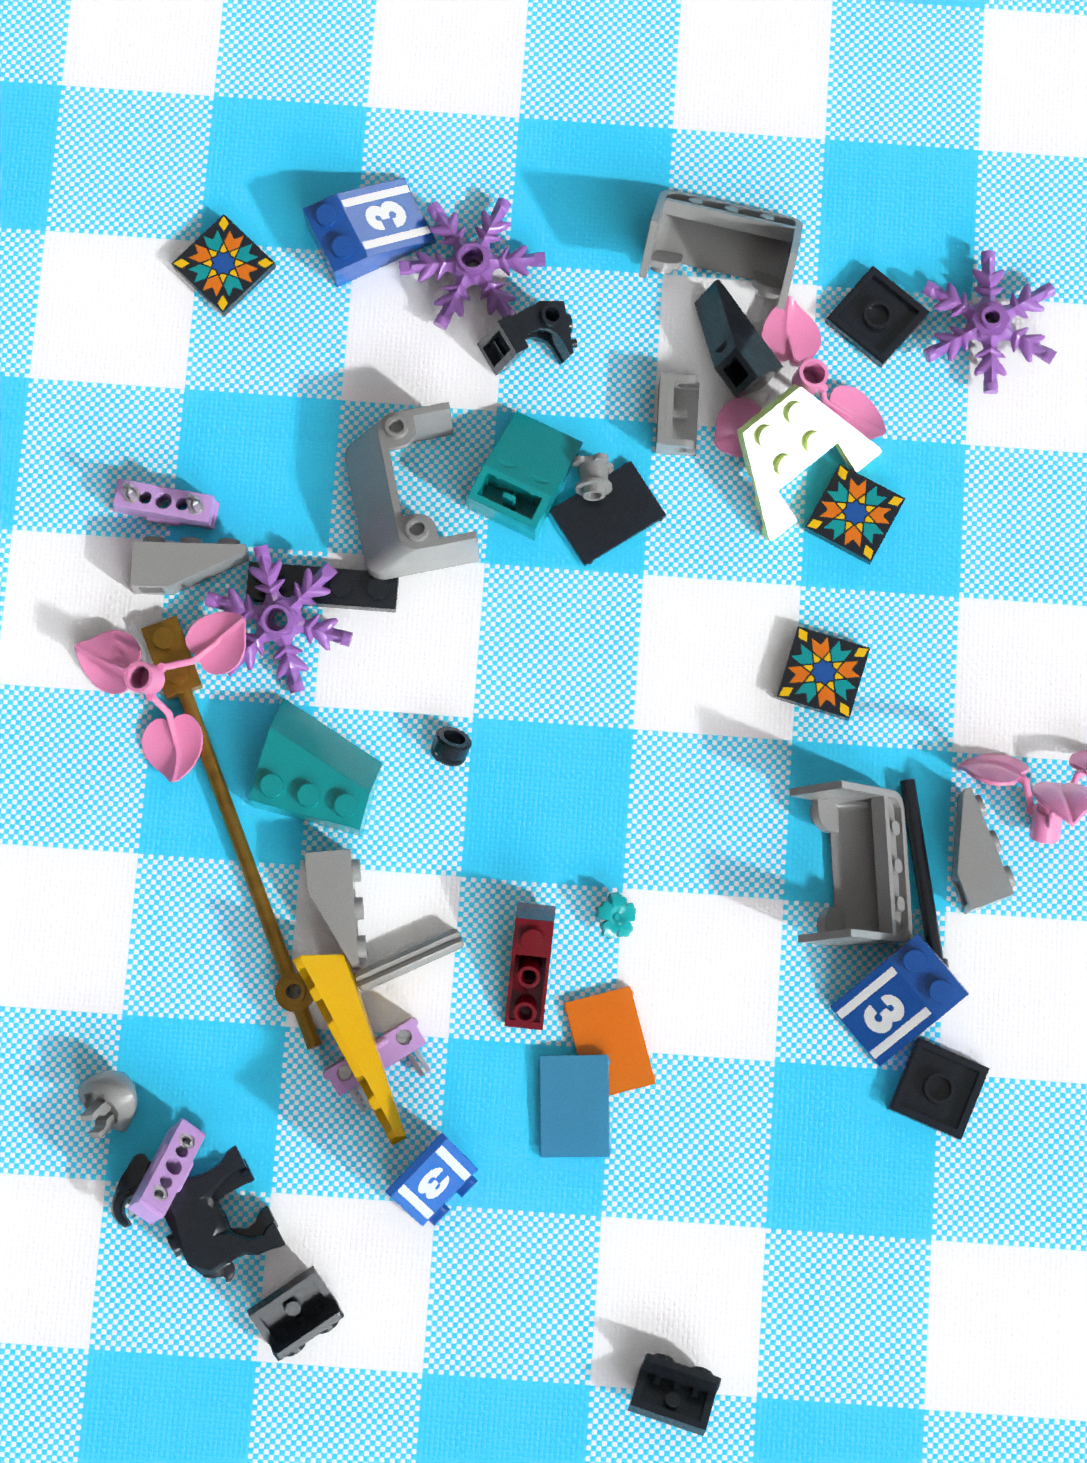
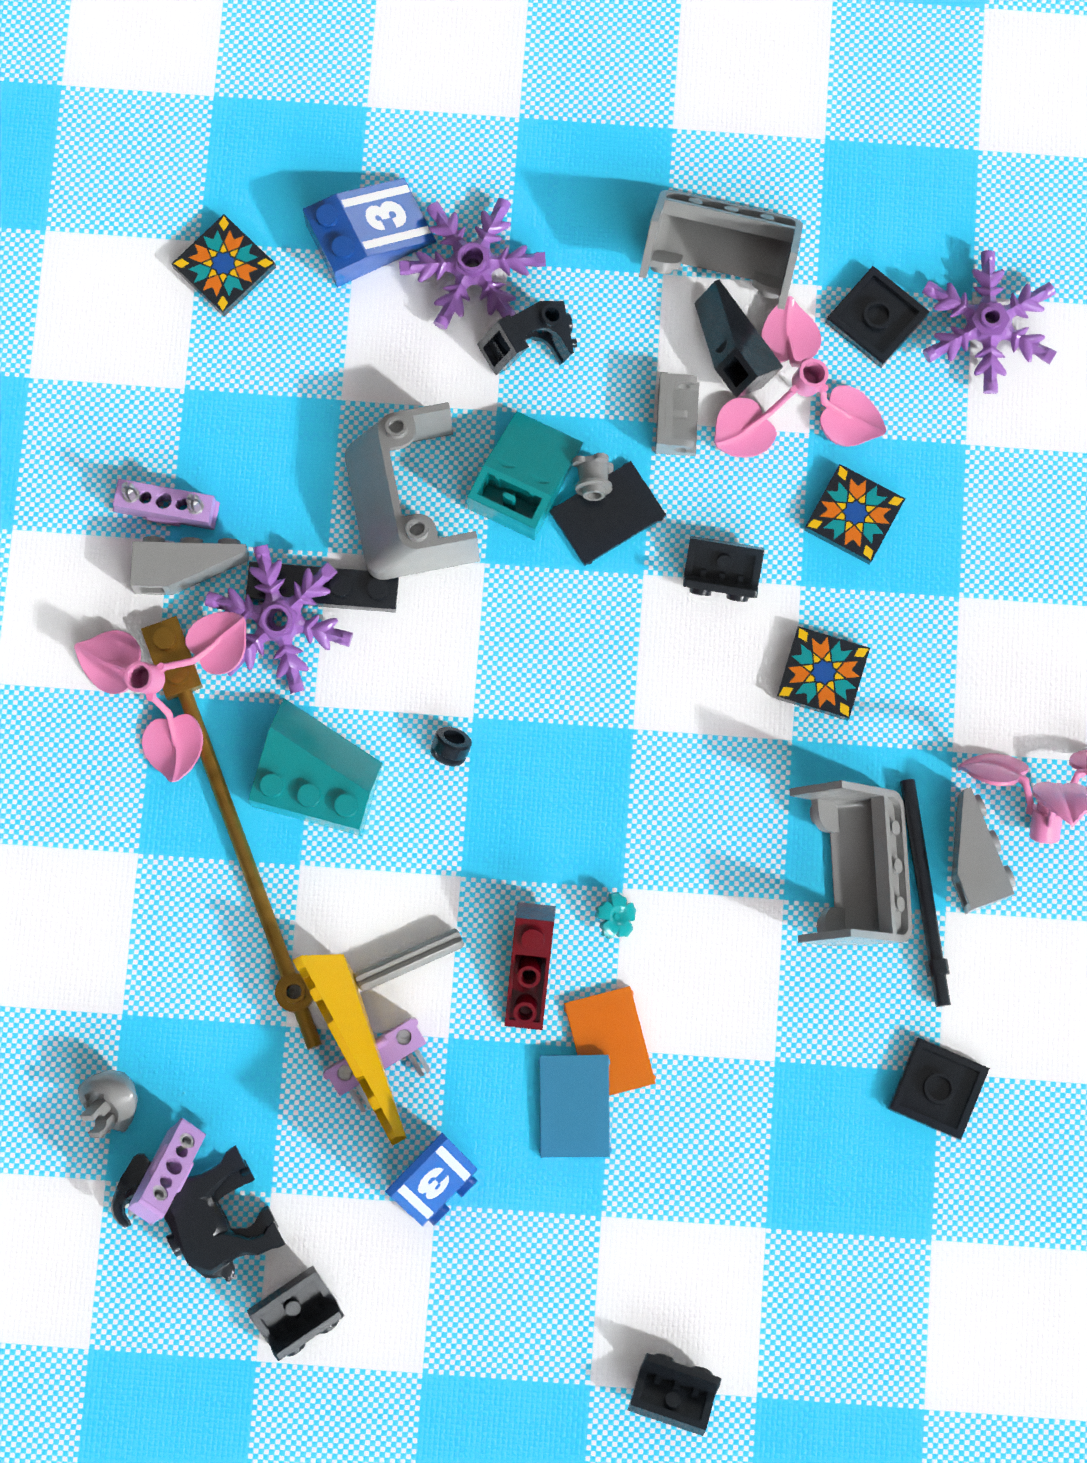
(332, 889): light grey slope -> none
(723, 568): none -> black bracket
(788, 440): wing -> none
(899, 999): blue slope -> none

